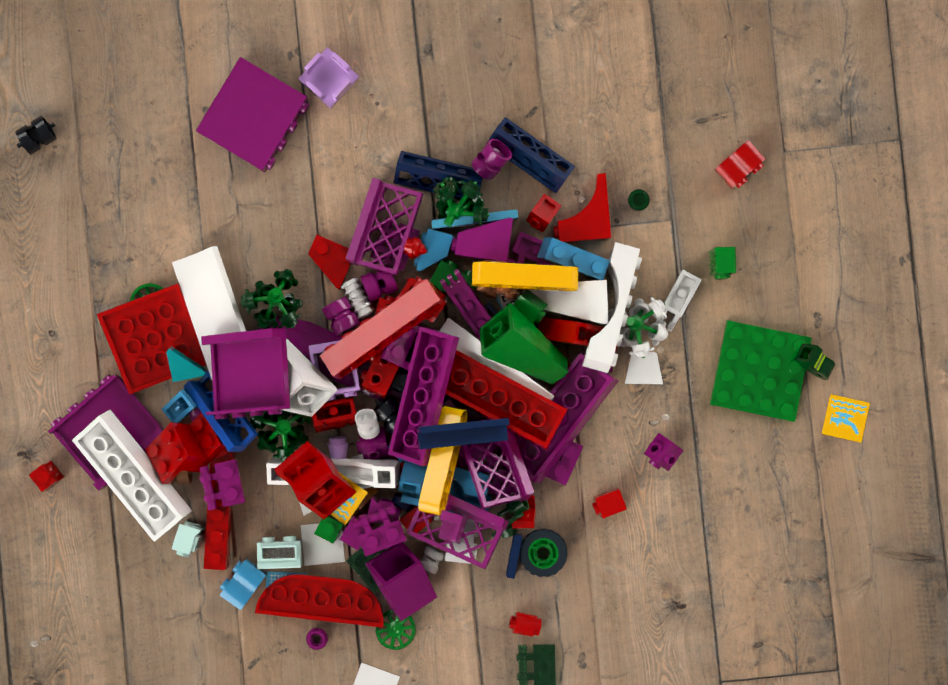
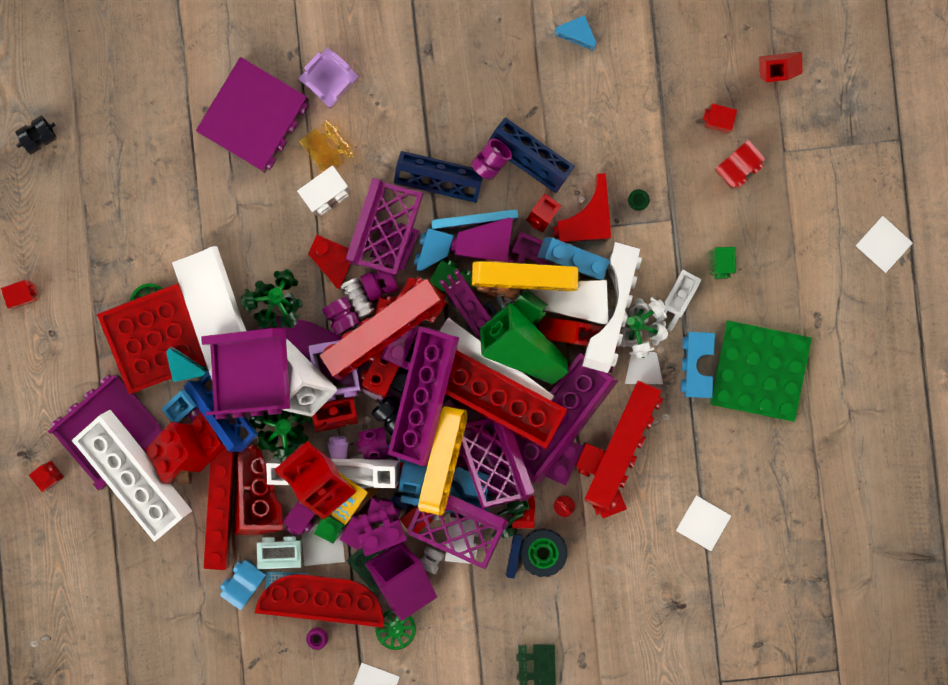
(19, 294): none -> red brick
(188, 538): light aqua window -> none
(229, 484): magenta plate -> none
(255, 501): none -> red wedge
(299, 519): none -> magenta brick
(321, 151): none -> clear yellow plate
(324, 191): none -> white brick
(367, 423): white wheel -> none
(414, 247): red plate -> none
(452, 527): magenta panel -> none
(462, 433): dark blue fence -> none
(471, 201): dark green plant -> none
(525, 624): red brick -> none
(564, 506): none -> red tile
(577, 32): none -> dark azure slope
(589, 459): none -> red brick
(622, 447): none -> red brick
(662, 452): magenta brick -> none
(694, 383): none -> dark azure arch
(703, 523): none -> white sticker
(719, 118): none -> red brick
(780, 66): none -> red slope
(817, 362): dark green leg -> none
(845, 418): yellow sticker -> none
(884, 244): none -> white sticker

